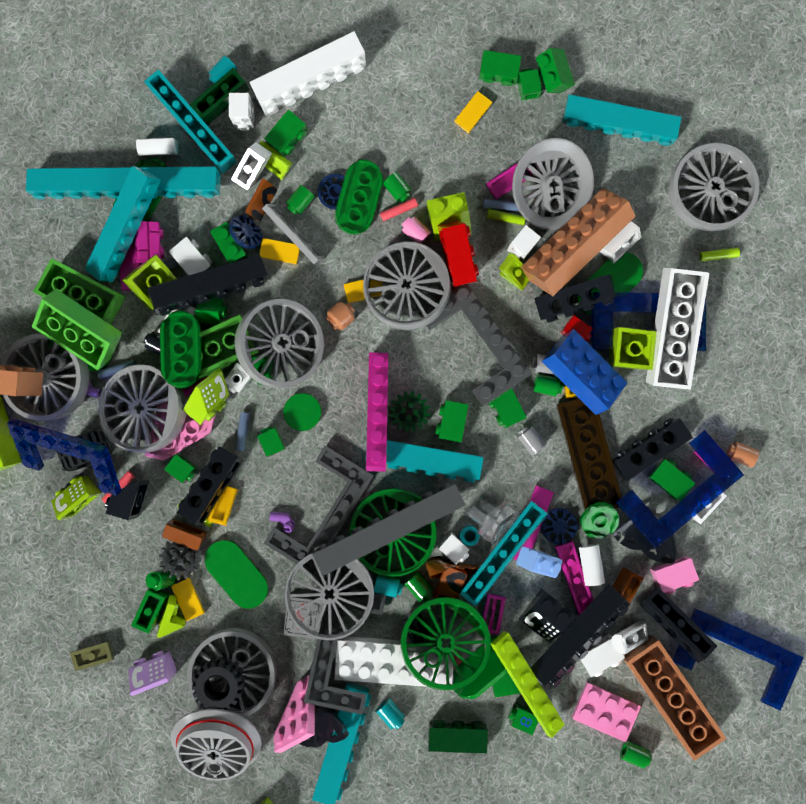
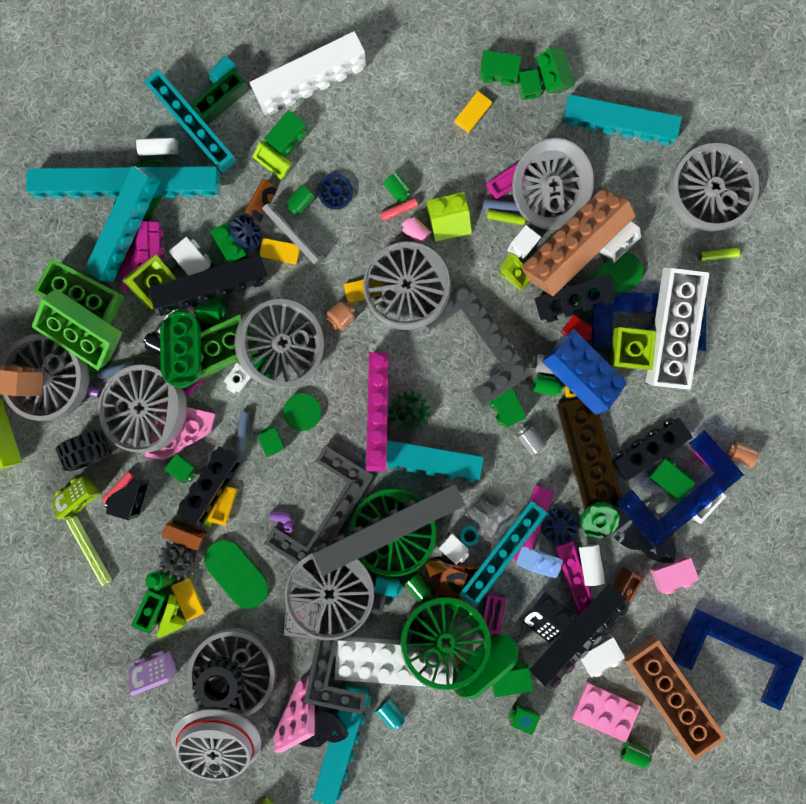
(29, 435): clear blue plate -> none
(89, 550): none -> yellowish green axle
(92, 655): olive plate -> none
(207, 398): lime slope -> none
(241, 111): white brick -> none
(251, 166): white brick -> none
(358, 197): green tile -> none
(452, 421): green brick -> none
(457, 737): dark green brick -> none
(458, 252): red brick -> none
(527, 684): lime plate -> none
(630, 637): white brick -> none
(678, 625): black brick -> none

